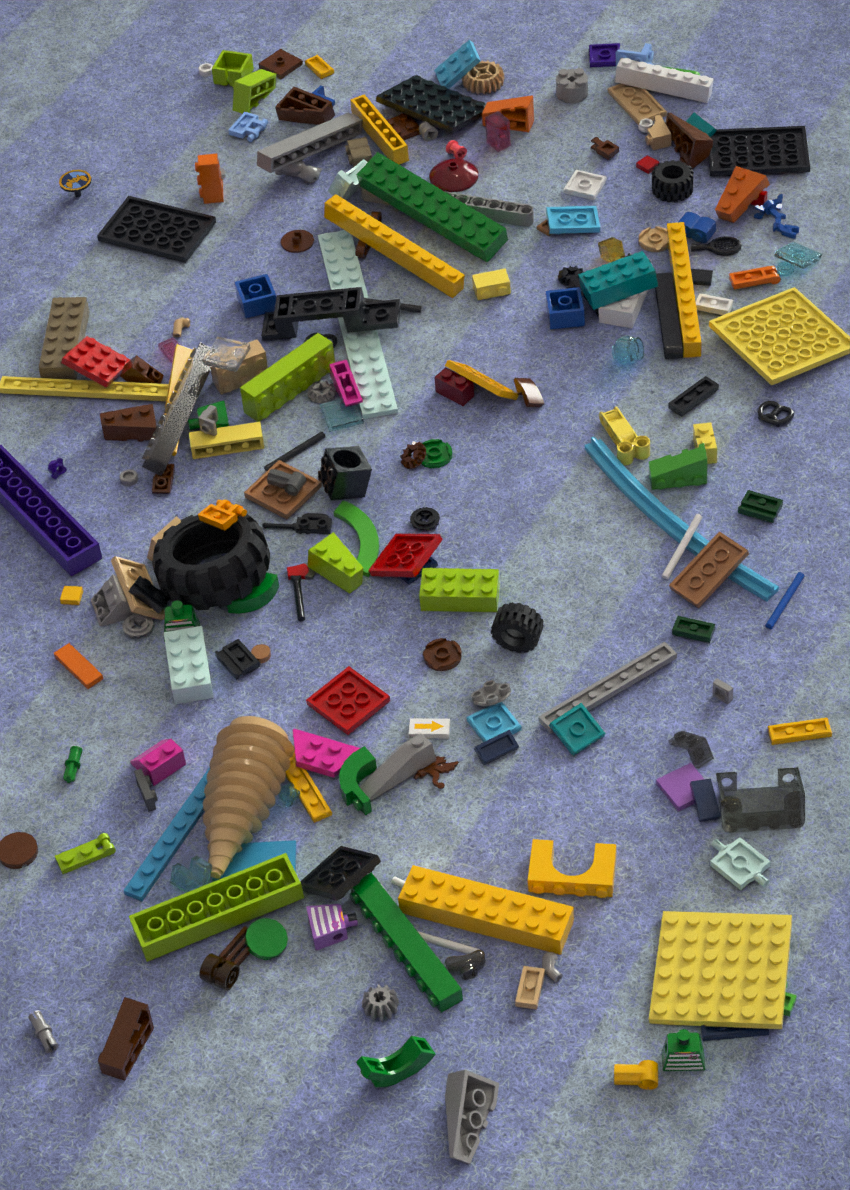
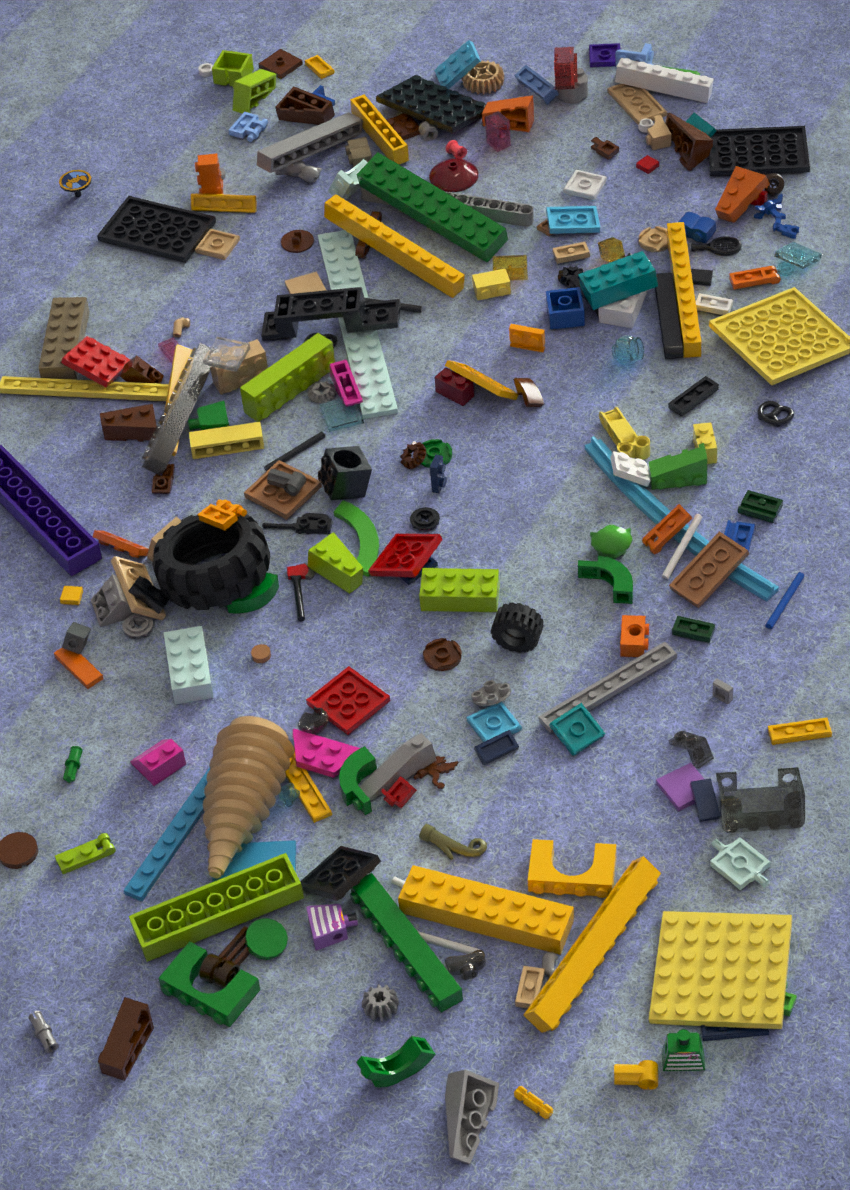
(53, 465): dark purple plate -> none
(76, 637): none -> dark grey brick
(120, 544): none -> orange plate
(128, 477): light grey tile -> none
(149, 796): dark grey plate -> none
(179, 617): green torso -> none
(191, 878): clear light blue plate -> none
(208, 420): light grey bracket -> none
(217, 244): none -> tan tile
(223, 202): none -> yellow tile
(223, 1005): none -> green arch
(237, 659): black plate -> none
(255, 295): blue brick -> none
(305, 283): none -> tan tile
(314, 722): none -> clear smoke hair
(399, 793): none -> red bracket
(430, 728): white tile -> none
(430, 834): none -> olive plant
(437, 471): none -> dark blue plate
(515, 266): none -> clear yellow hinge
(527, 338): none -> light orange plate
(533, 1102): none -> yellow axle
(536, 84): none -> medium blue container
(565, 68): none -> clear red wedge
(571, 252): none -> tan plate
(592, 945): none -> yellow brick
(611, 541): none -> bright green helmet
(612, 572): none -> green arch
(630, 468): none -> white plate
(633, 636): none -> orange brick
(666, 529): none -> orange plate
(672, 181): black tyre -> none
(740, 533): none -> blue plate
(778, 182): none -> dark brown head

